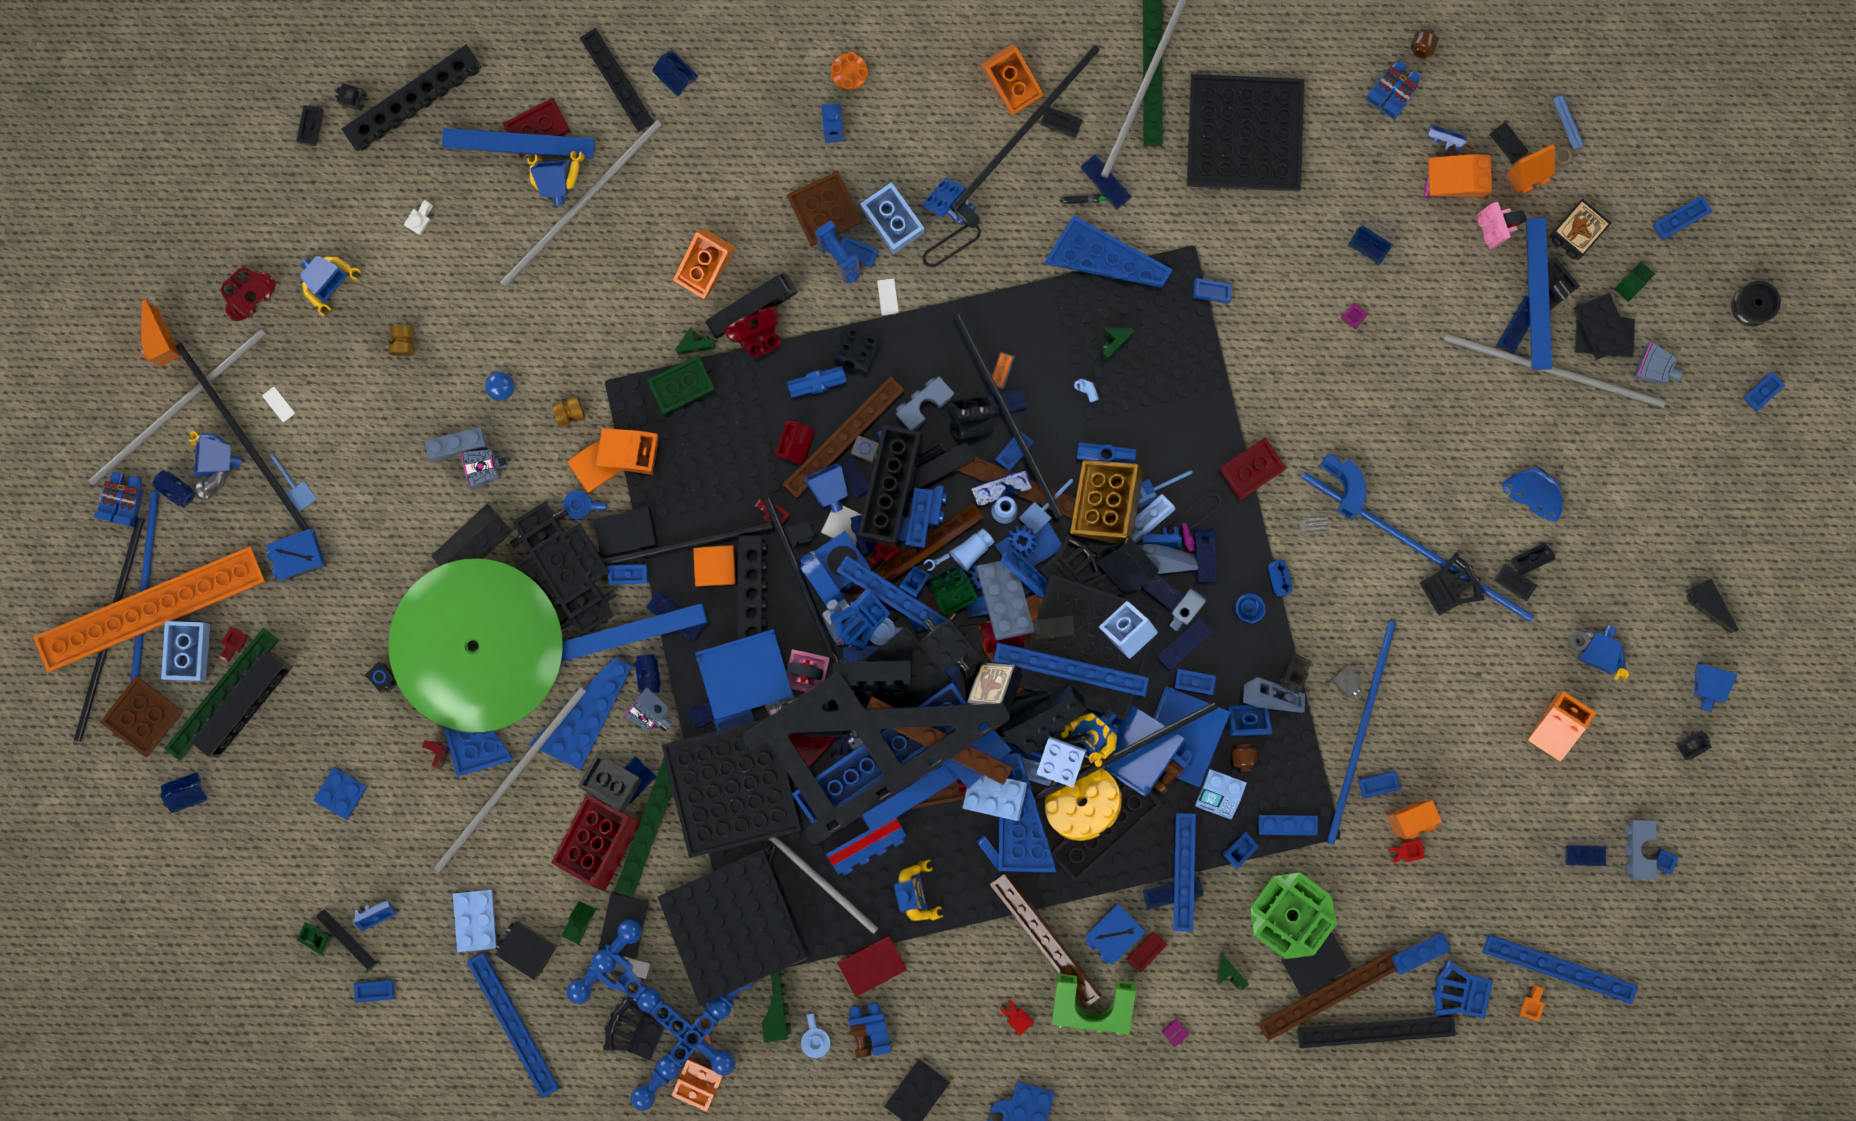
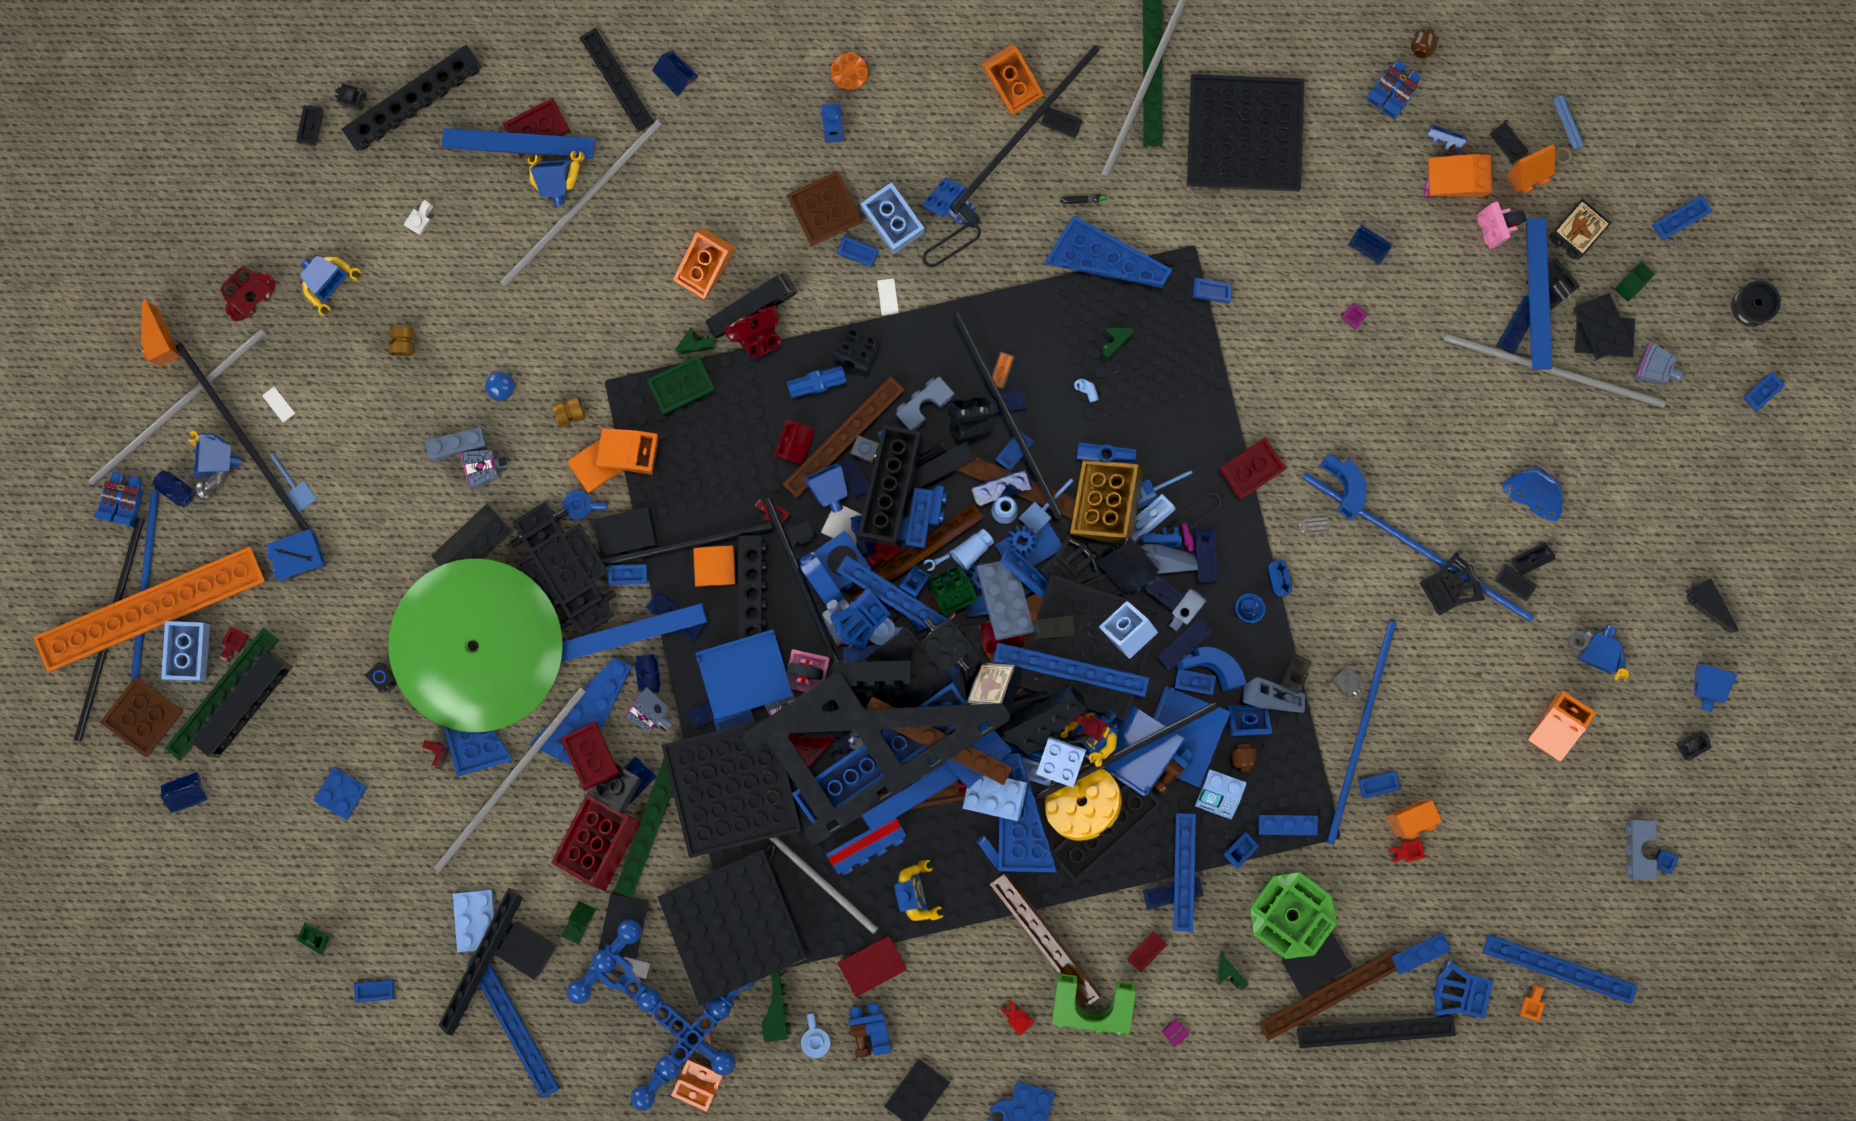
(346, 940): black axle -> none
(374, 915): blue plate -> none
(480, 961): none -> black plate
(590, 755): none -> dark red tile
(645, 1036): black plate -> none
(829, 243): blue fence -> none
(1092, 726): none -> dark red plate
(1108, 186): clear blue plate -> none
(1114, 934): blue brick -> none
(1220, 662): none -> blue arch
(1585, 855): clear blue plate -> none

